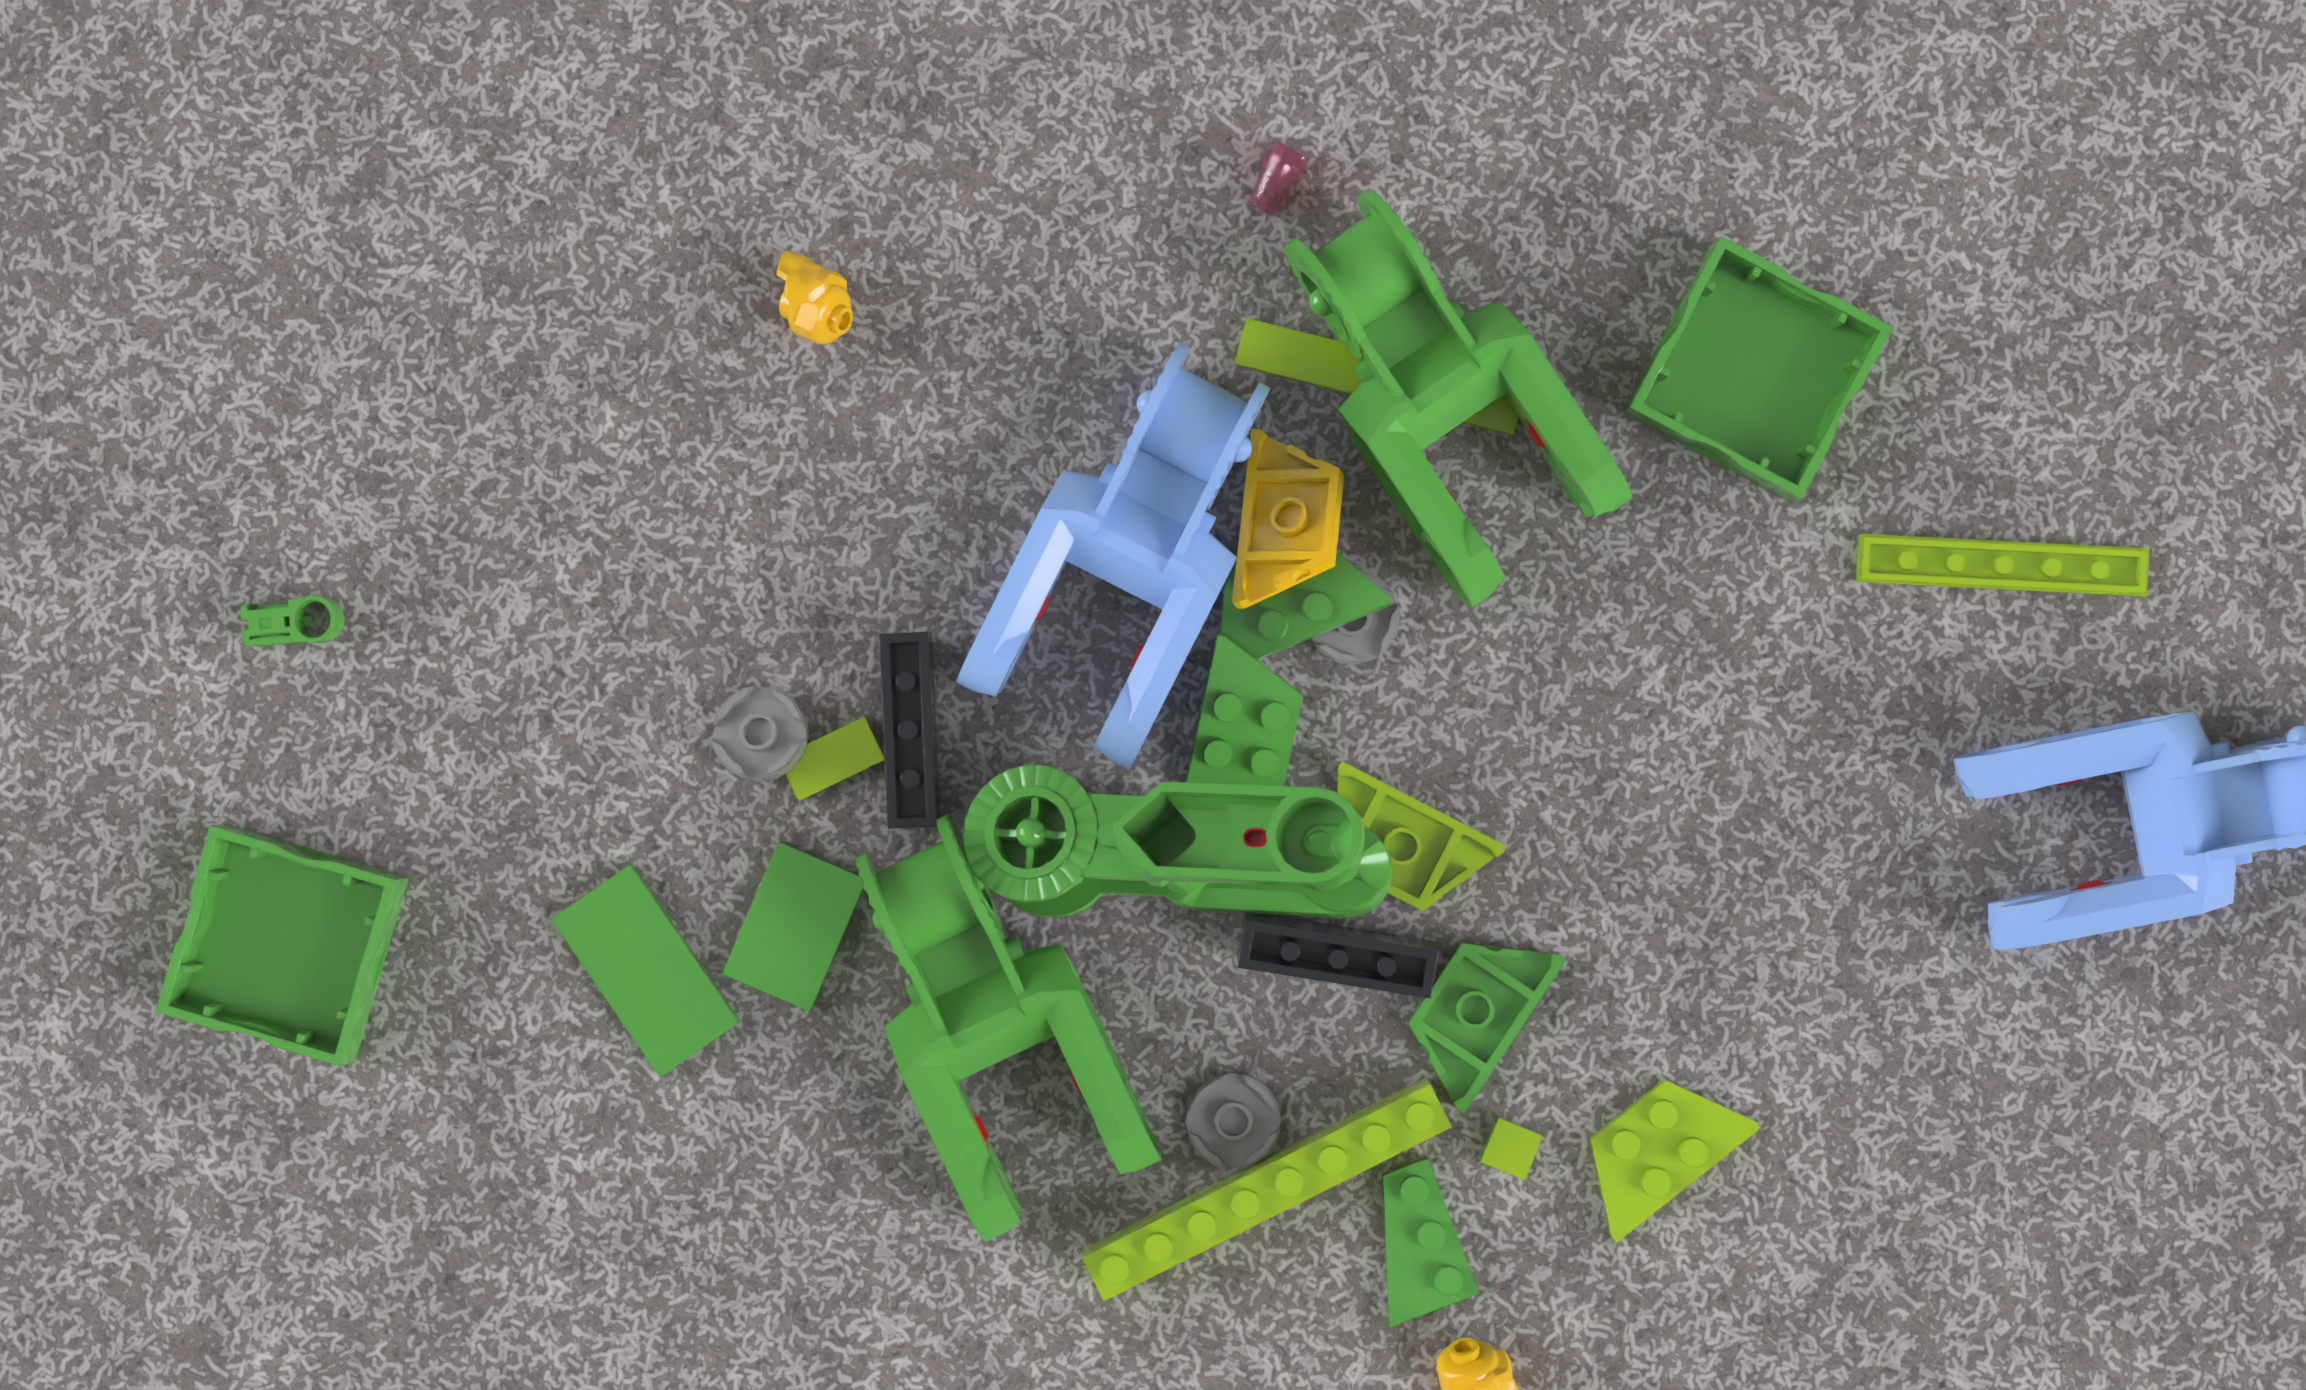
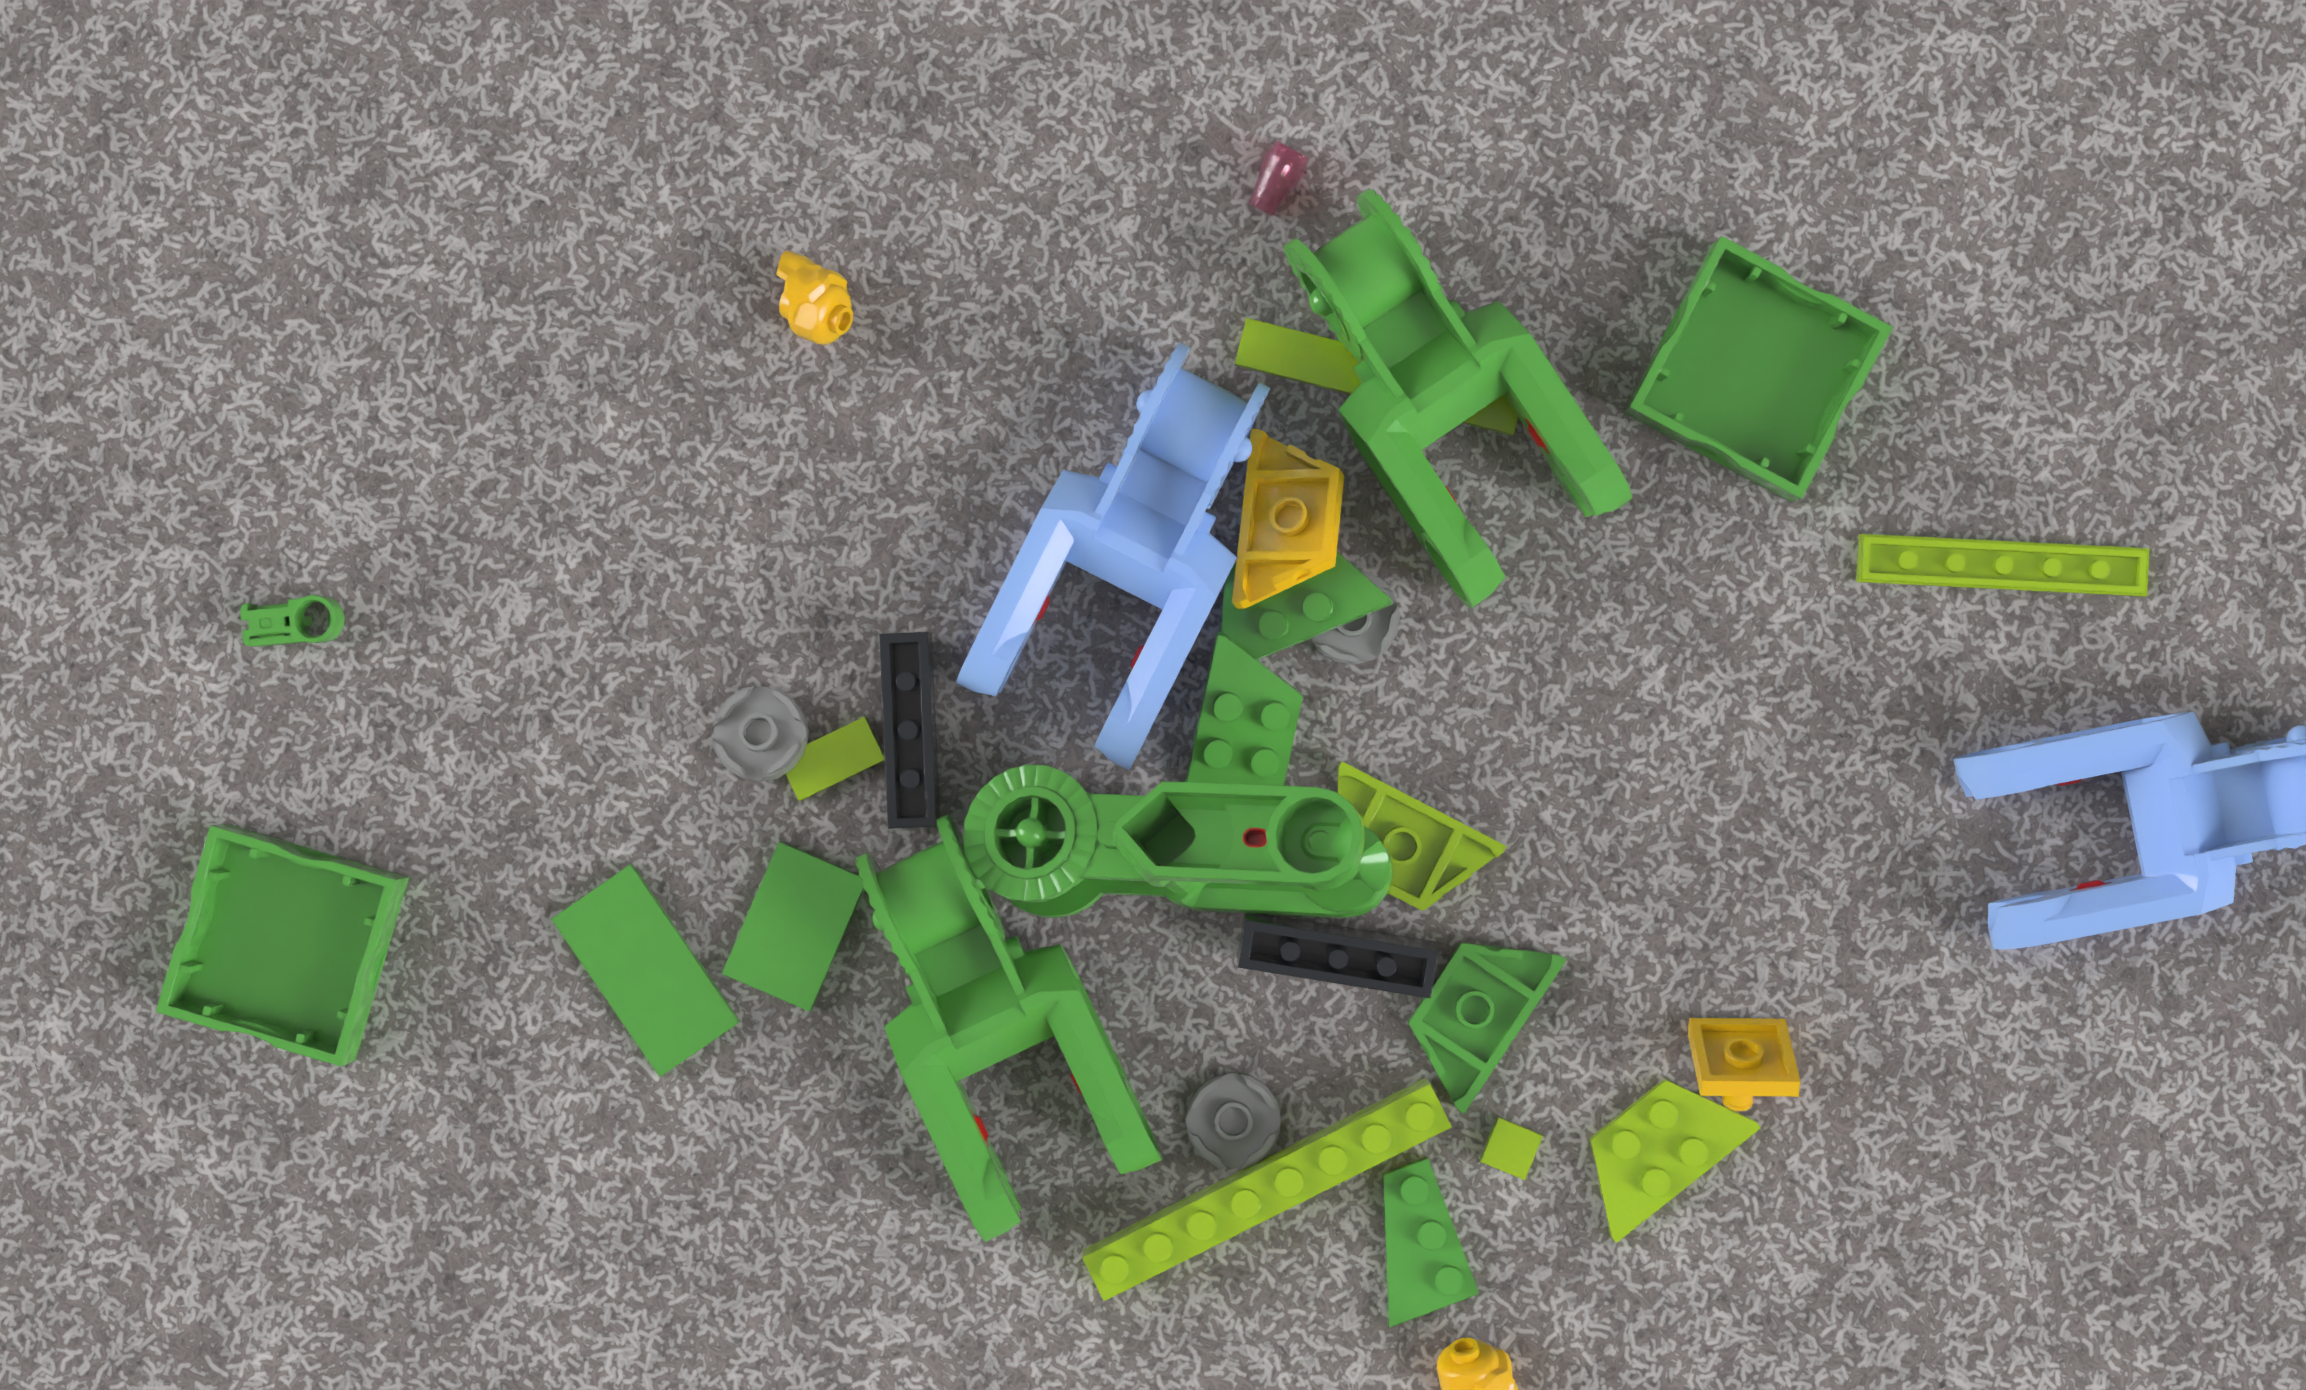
(1743, 1059): none -> yellow tile

